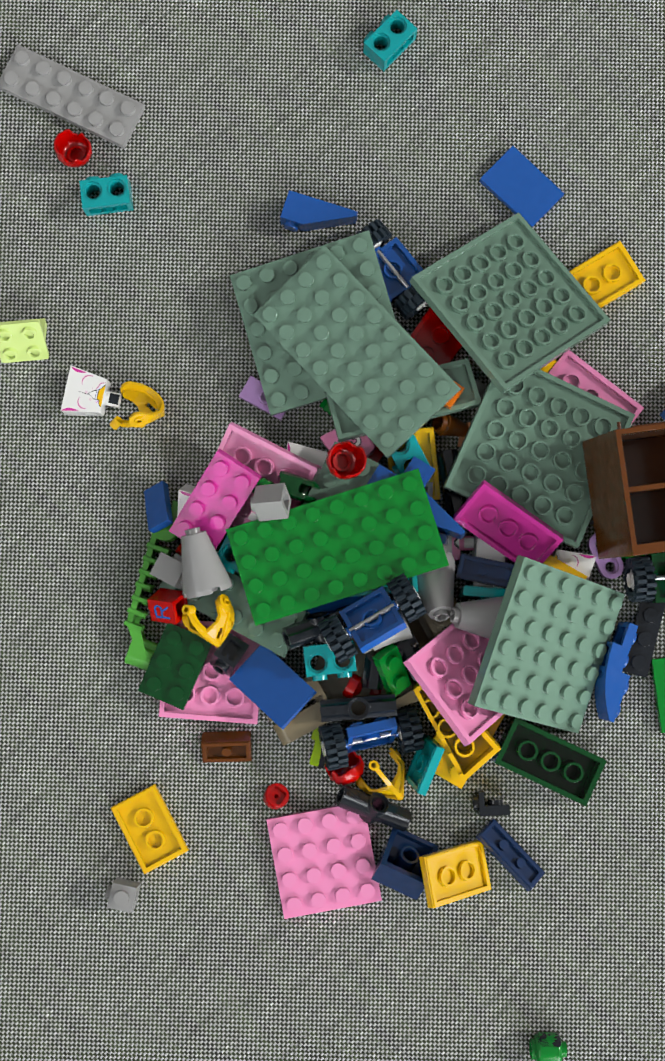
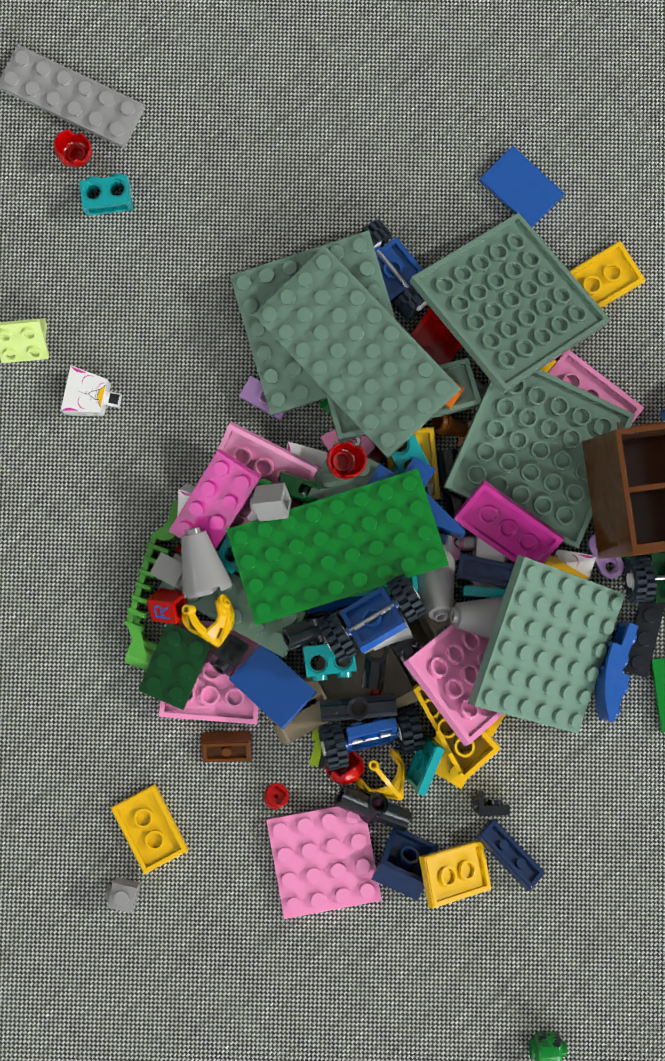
(140, 396): yellow helmet -> none
(158, 507): blue tile -> none
(309, 213): blue slope -> none
(353, 686): red tile -> none
(392, 670): green plate -> none
(394, 42): teal brick -> none
(549, 760): dark green brick -> none

